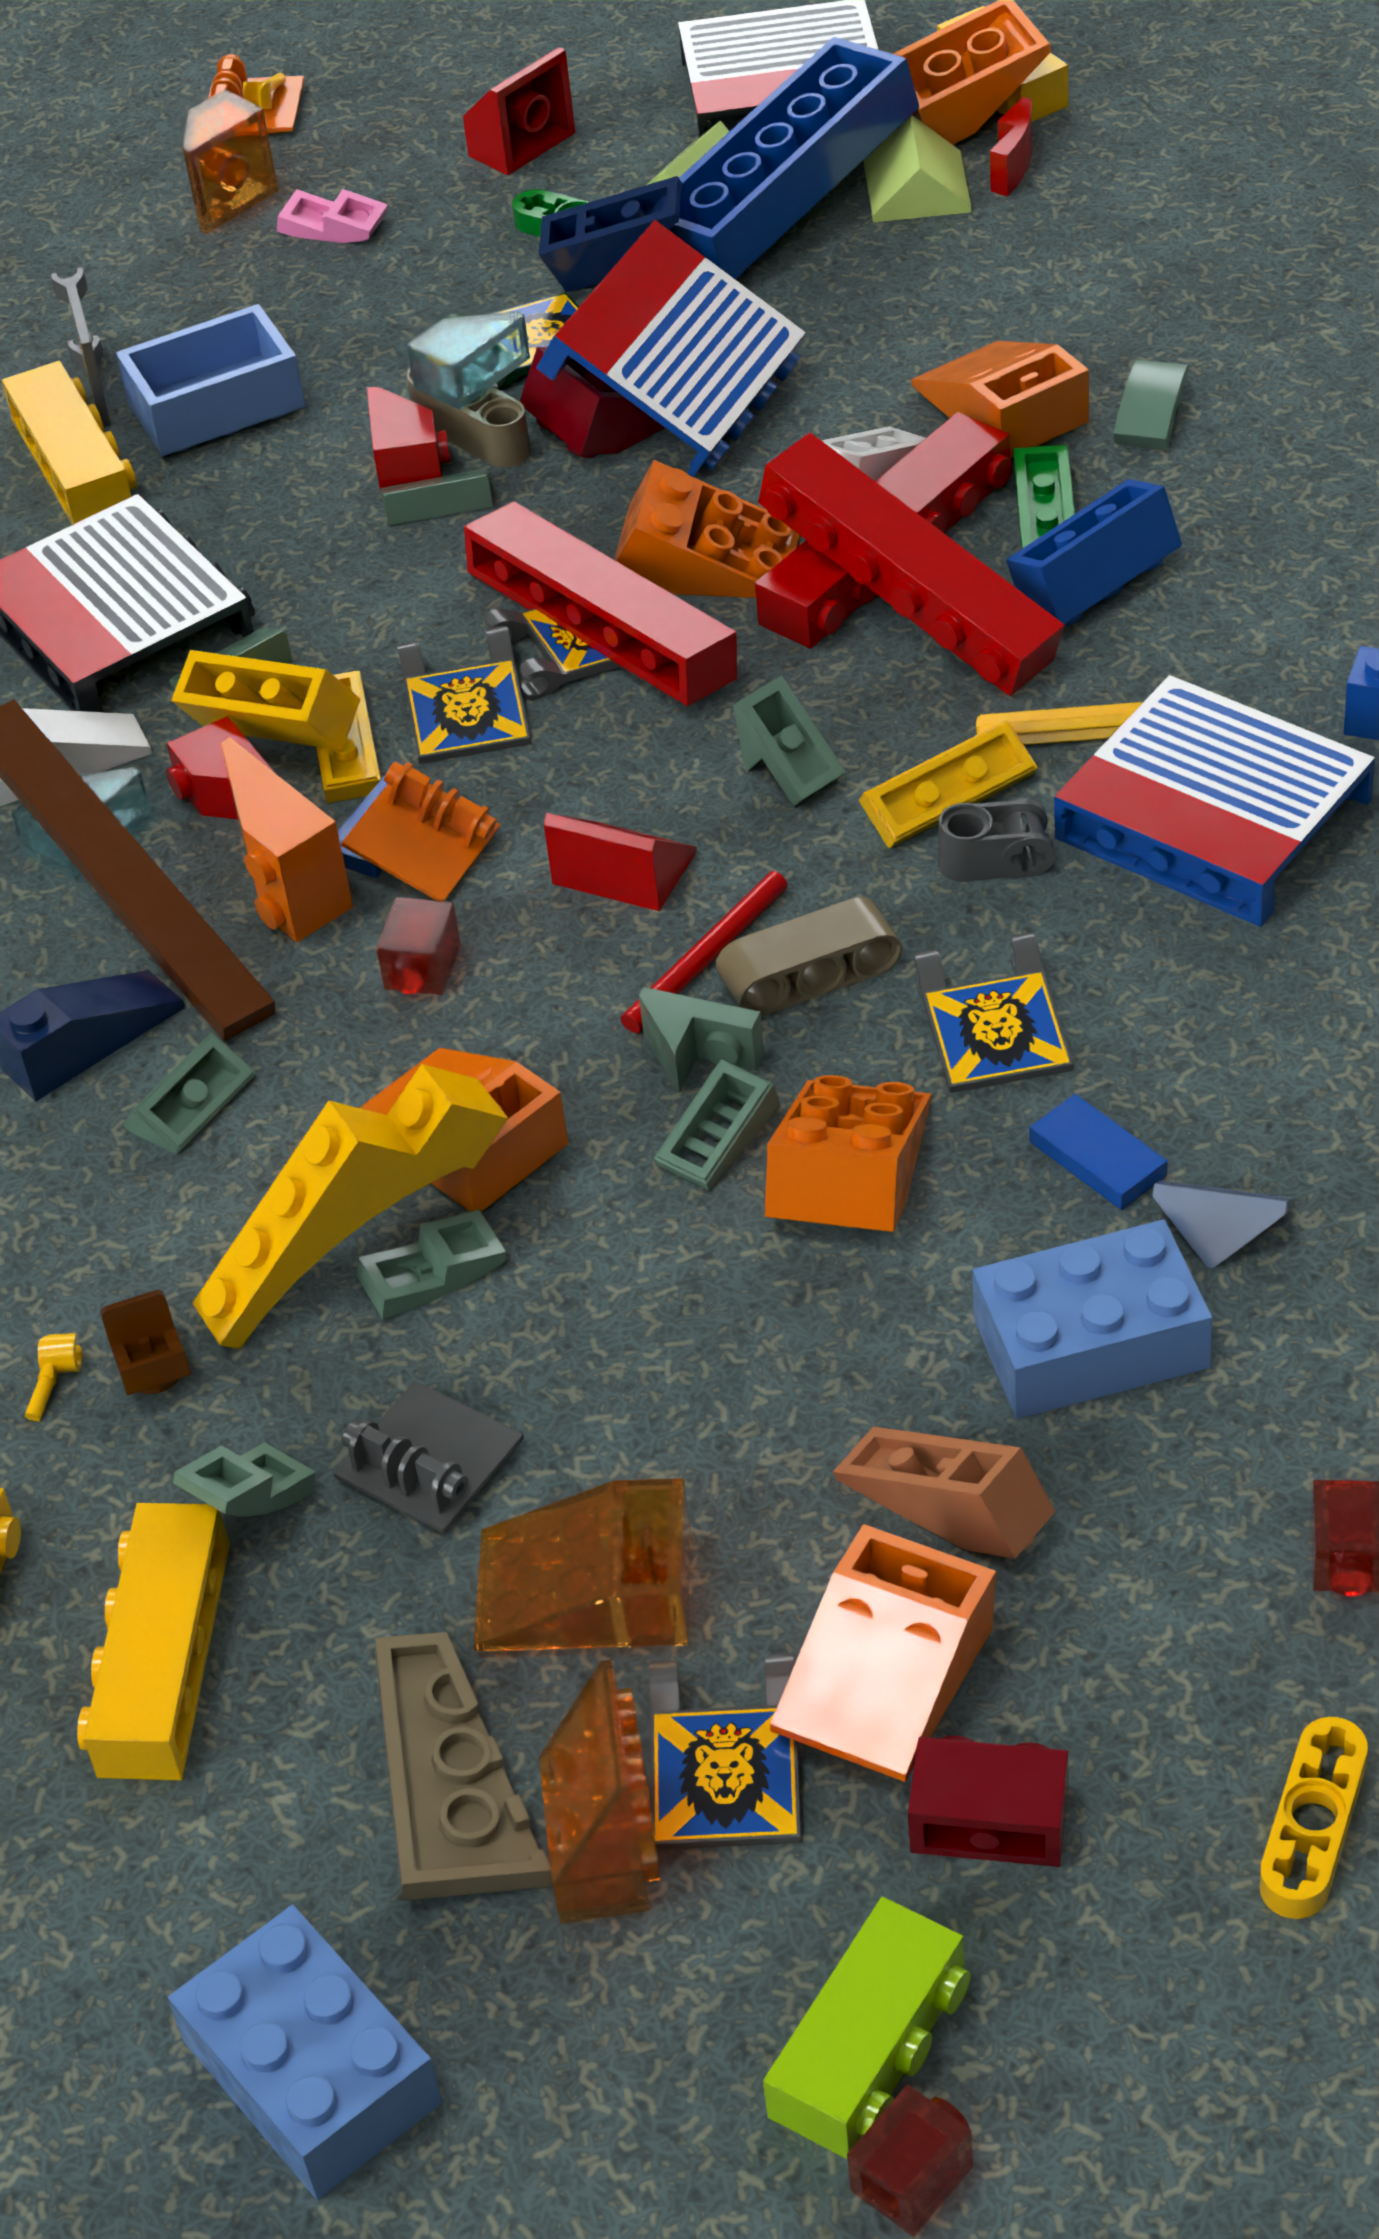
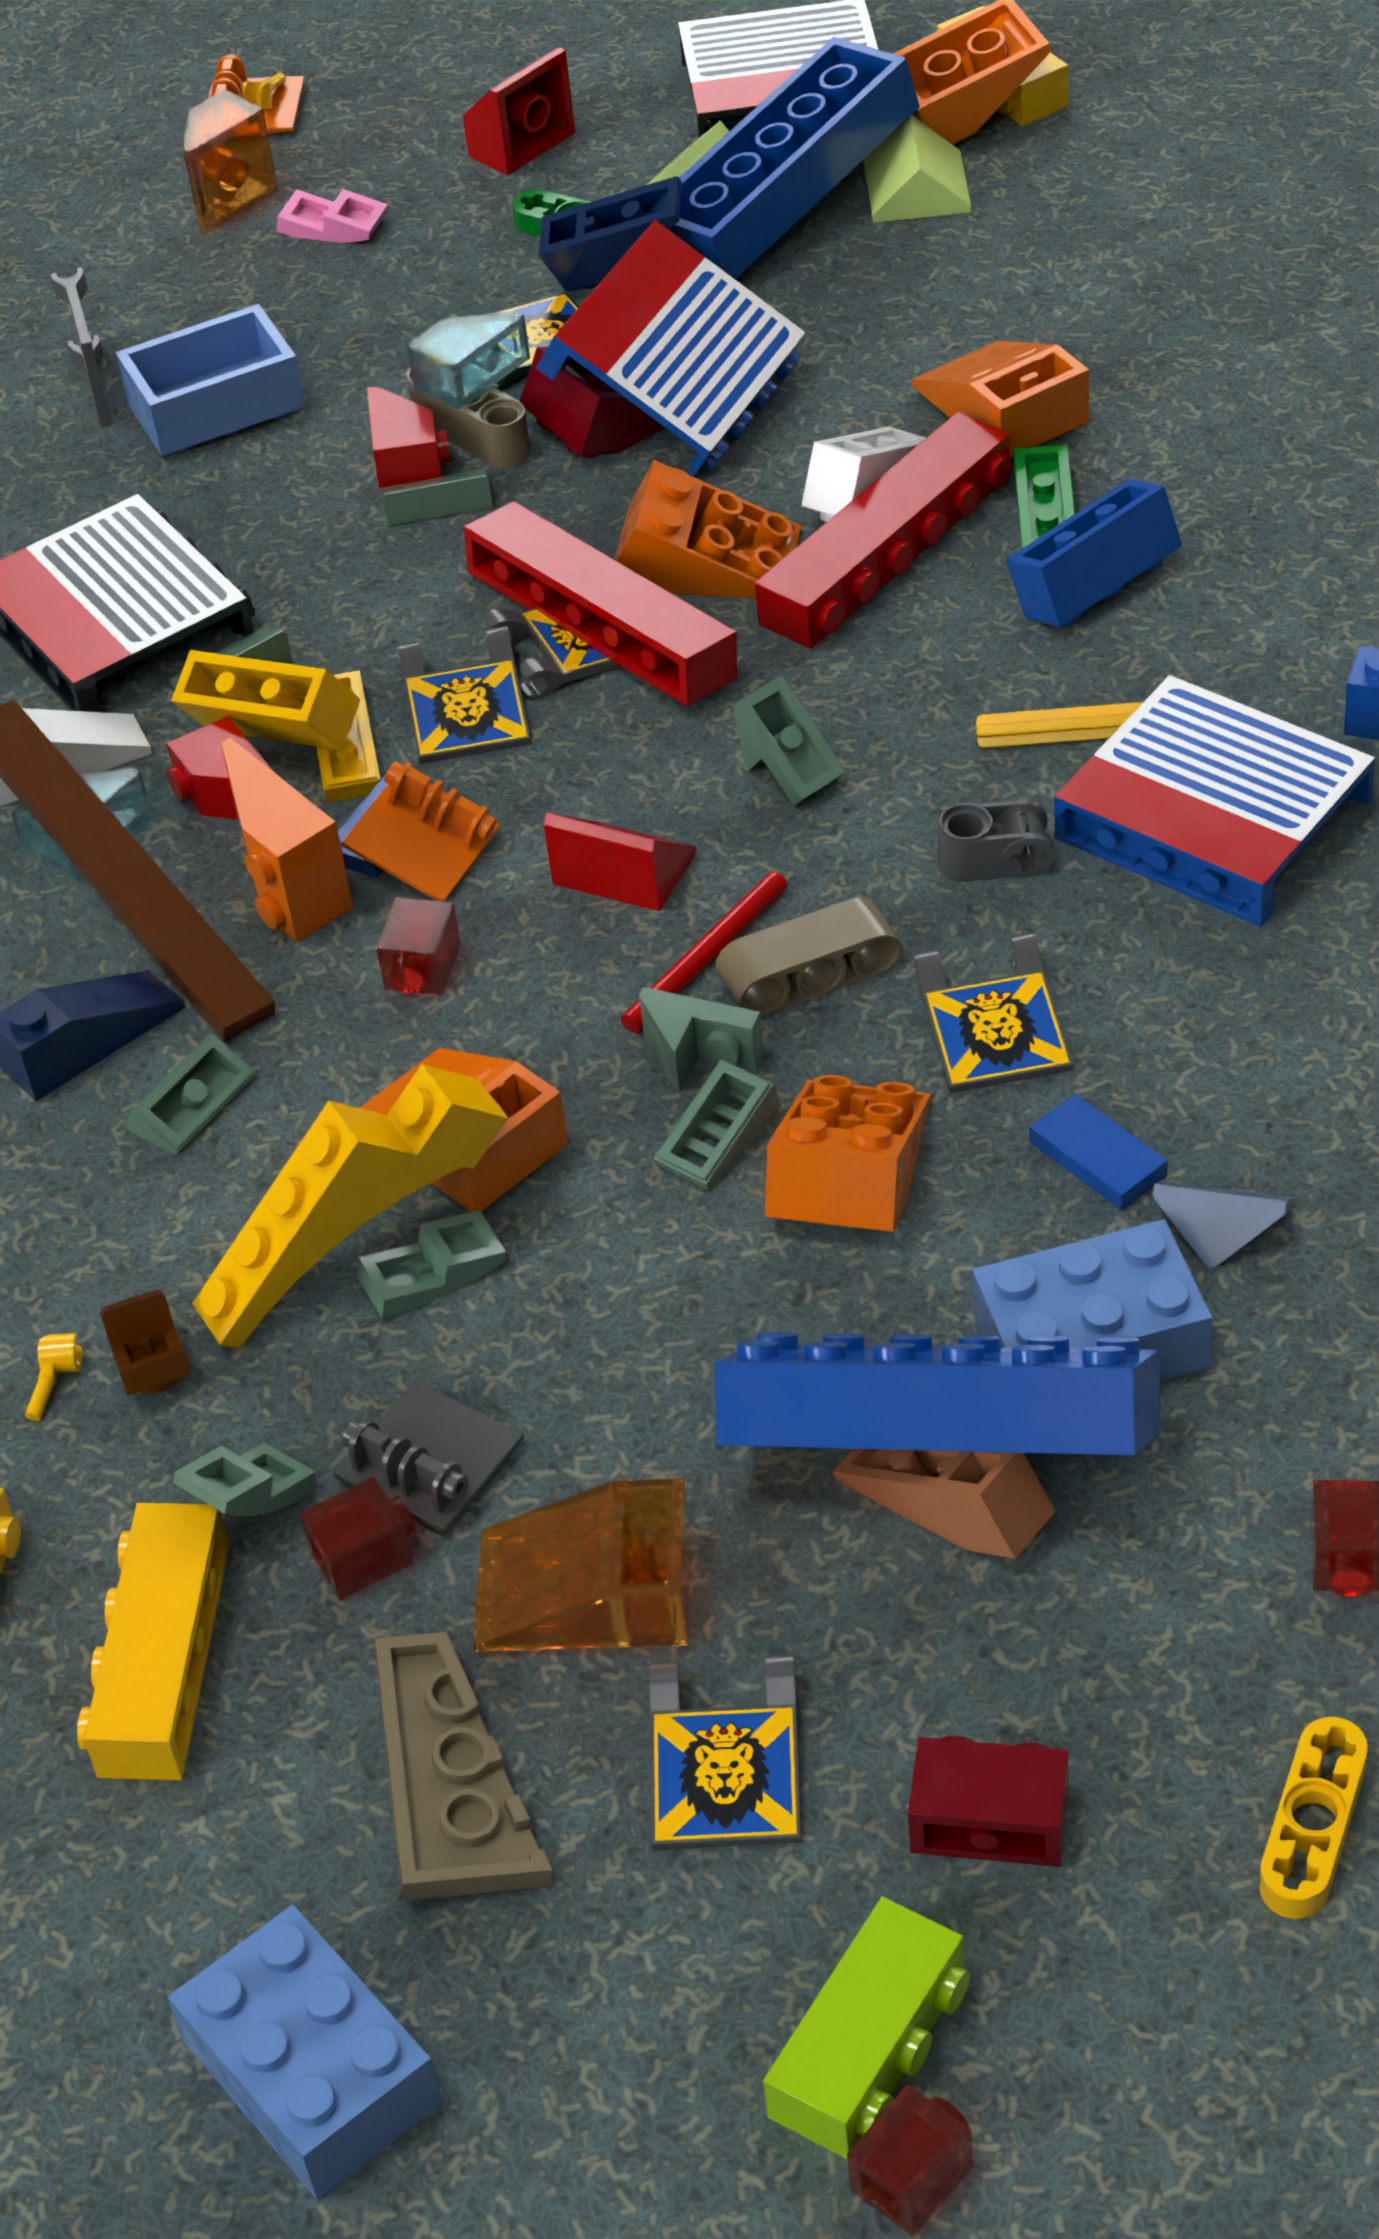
(68, 441): yellow brick -> none
(358, 1537): none -> clear red brick
(598, 1805): clear orange slope -> none
(886, 1651): slope -> none
(910, 564): red brick -> none
(939, 1396): none -> blue brick
(958, 775): yellow tile -> none
(1014, 148): red slope -> none
(1150, 404): sand green slope -> none

